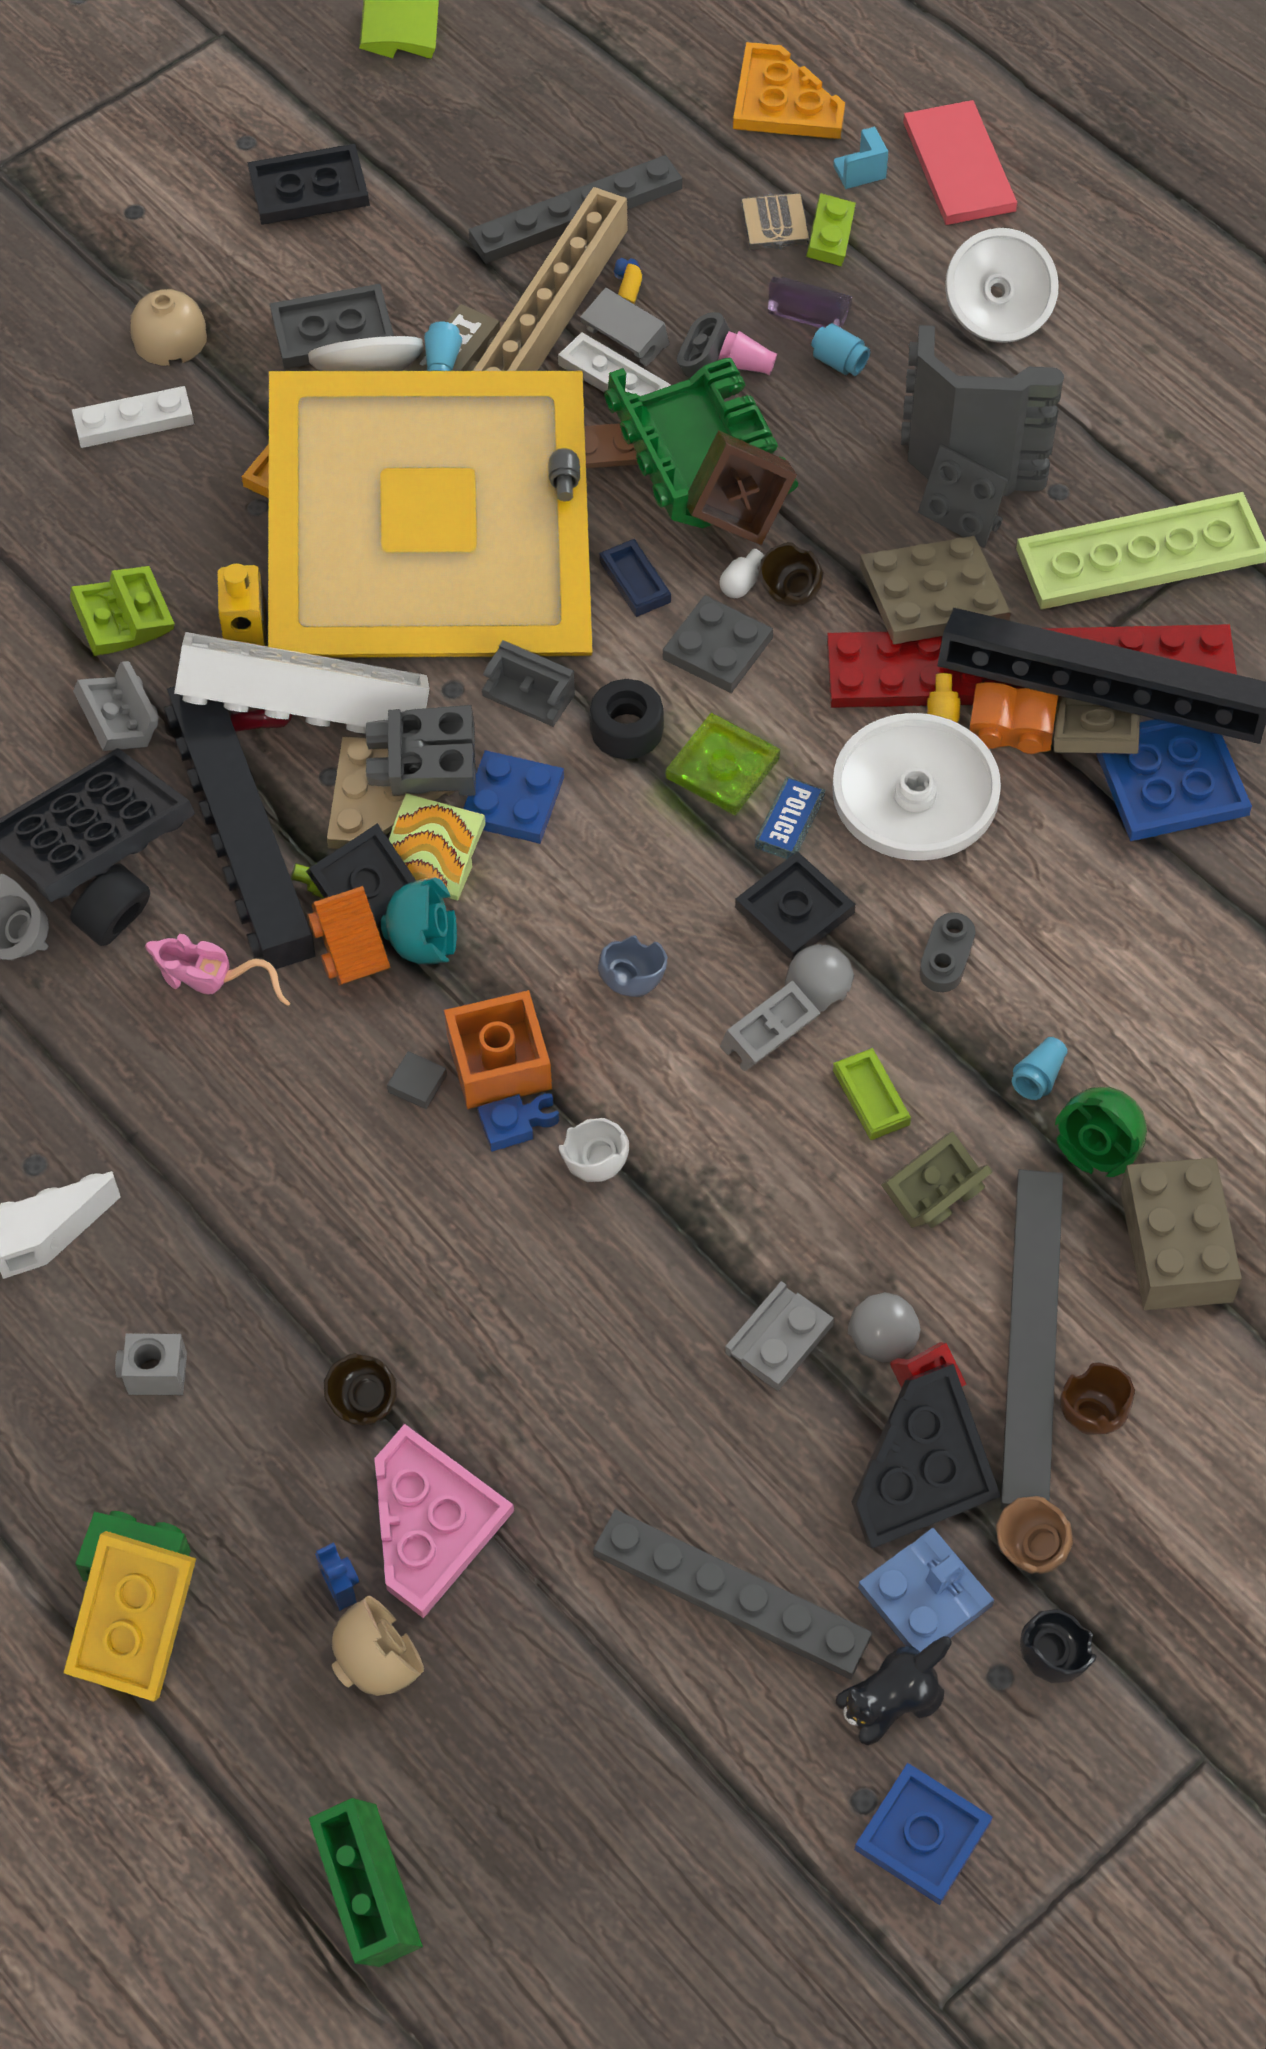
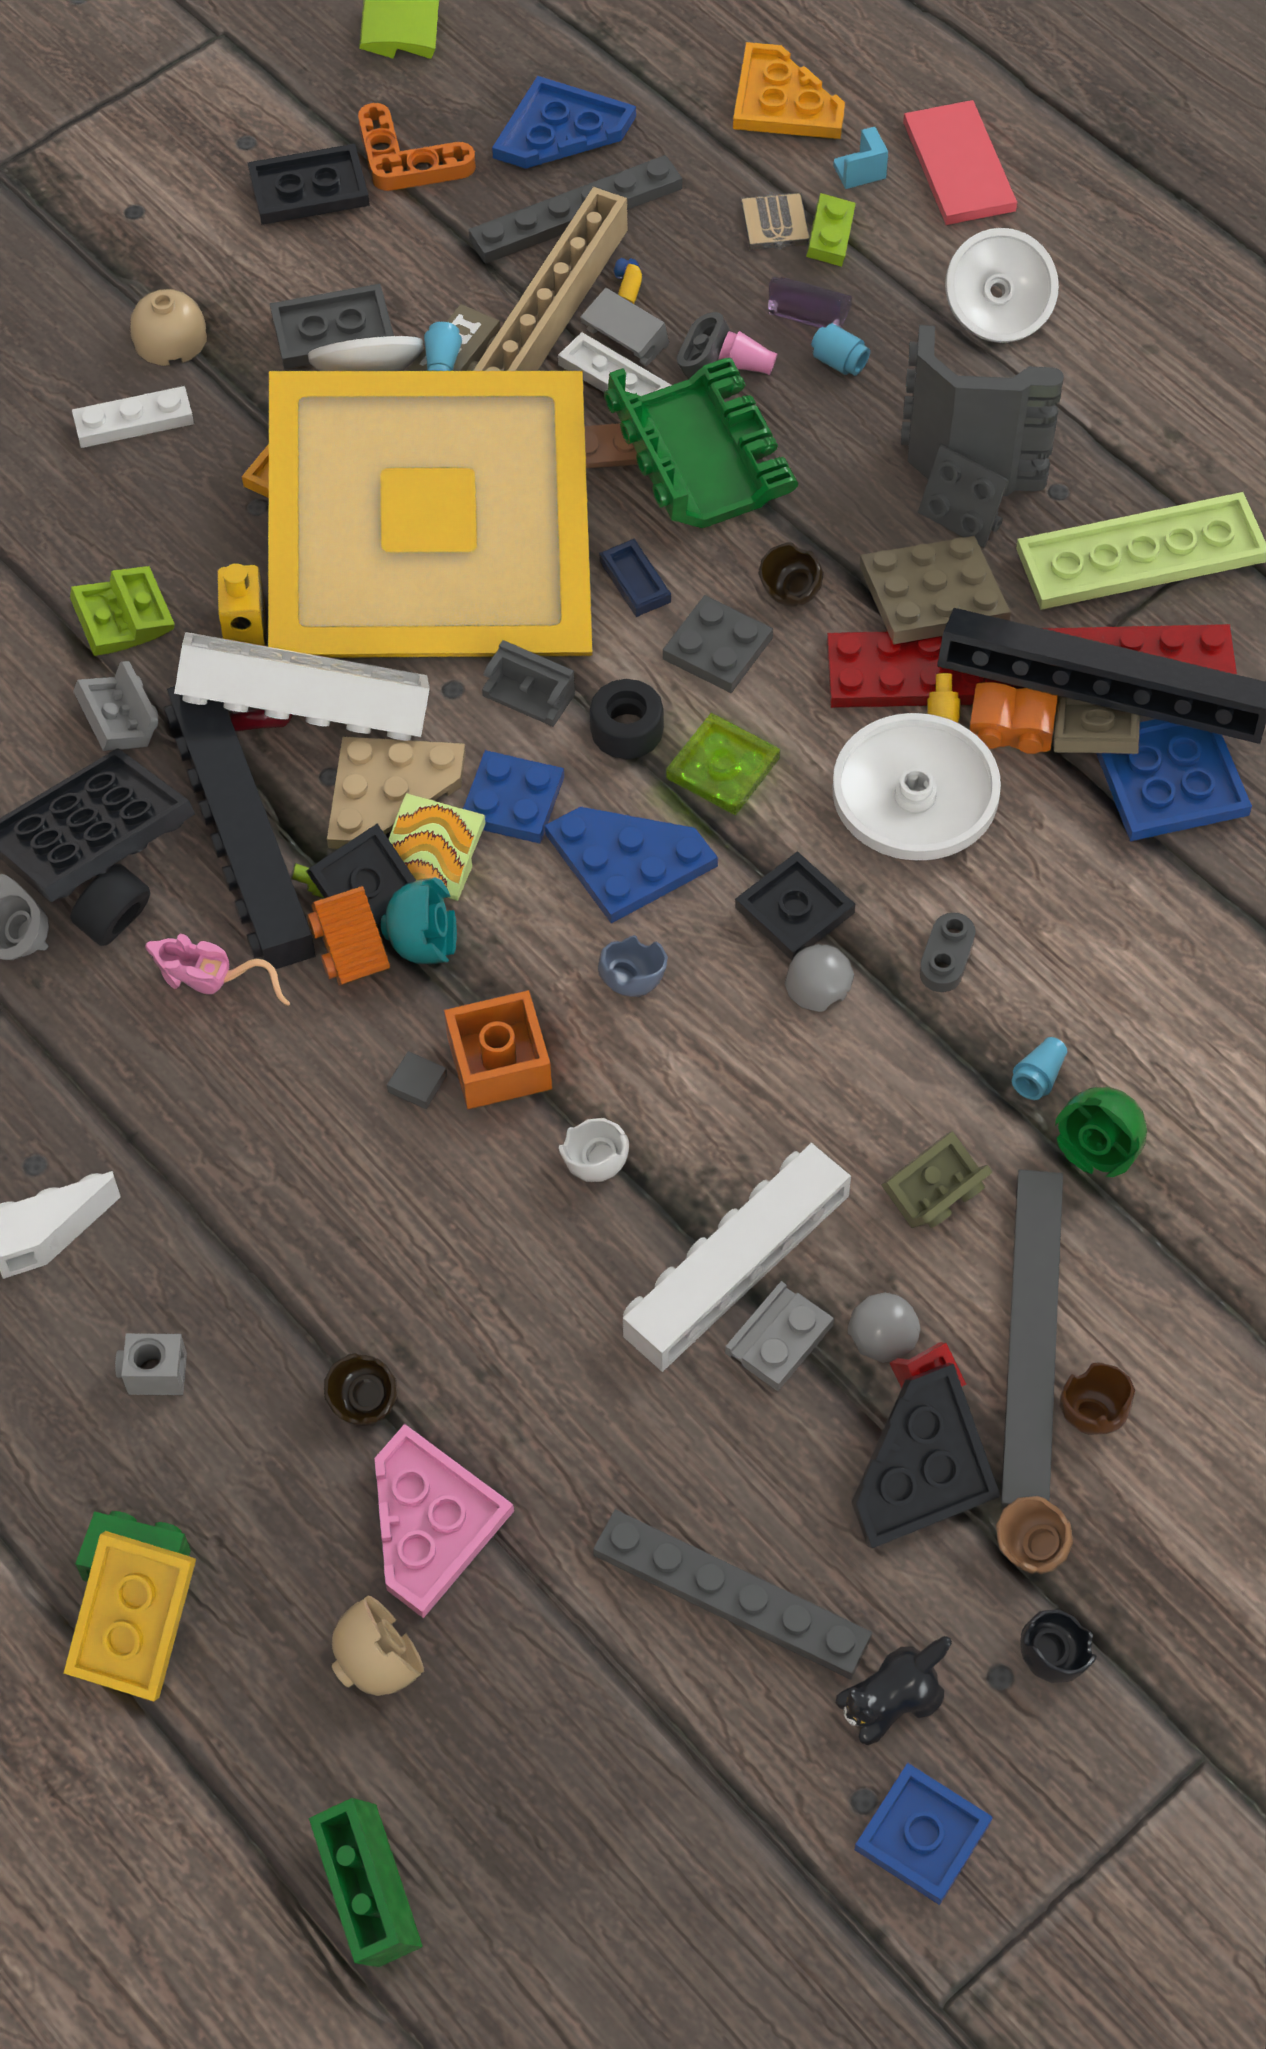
(338, 1575): blue plate -> none
(395, 160): none -> orange beam
(425, 751): dark grey hips -> none
(511, 1122): blue plate -> none
(560, 122): none -> blue plate
(564, 472): dark grey cylinder -> none
(628, 858): none -> blue plate
(735, 1256): none -> white brick
(740, 488): reddish brown brick -> none
(741, 575): white cylinder -> none
(769, 1025): light grey hinge -> none
(789, 818): tile -> none
(871, 1094): lime tile -> none
(925, 1592): medium blue hinge -> none
(1180, 1234): dark tan brick -> none

